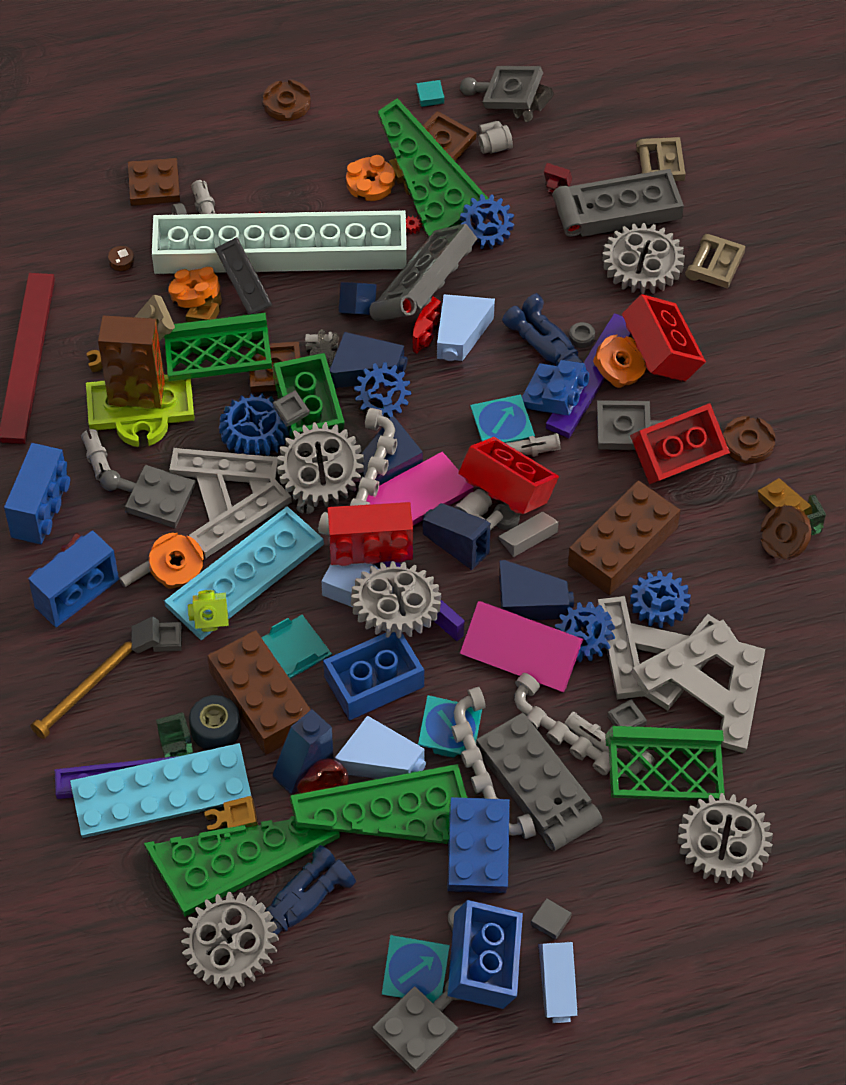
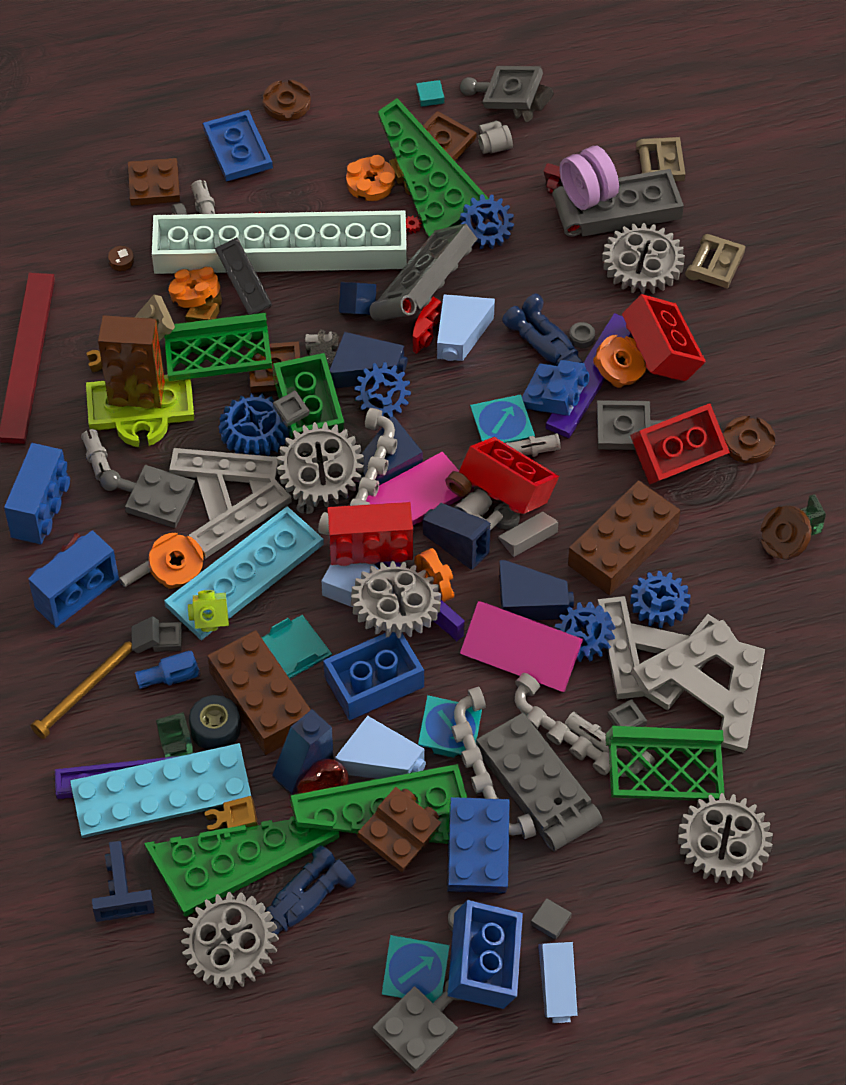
(120, 902): none -> dark blue bracket
(170, 670): none -> blue arm
(237, 145): none -> blue plate
(400, 828): none -> reddish brown plate
(442, 574): none -> orange plate
(458, 484): none -> reddish brown tile
(589, 177): none -> lavender wheel
(780, 495): pearl gold plate -> none

